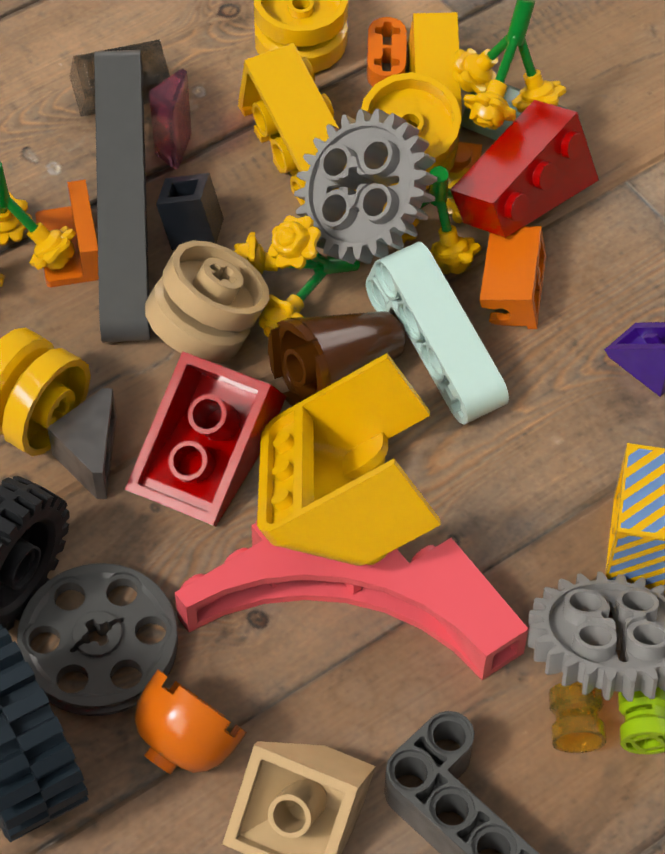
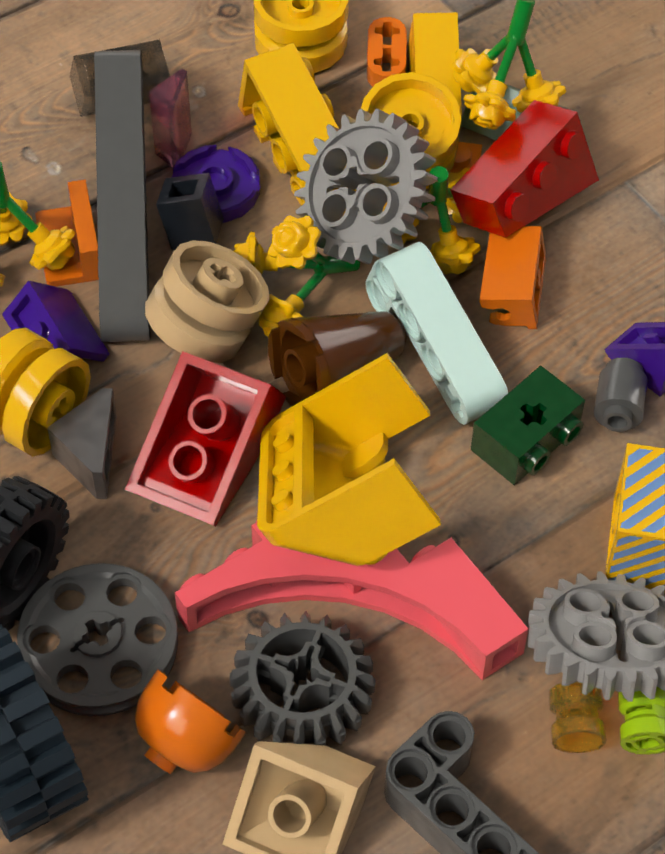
(56, 317): none -> dark purple panel
(232, 175): none -> dark purple tile
(268, 662): none -> dark grey gear
(528, 425): none -> dark green brick
(621, 395): none -> dark grey brick

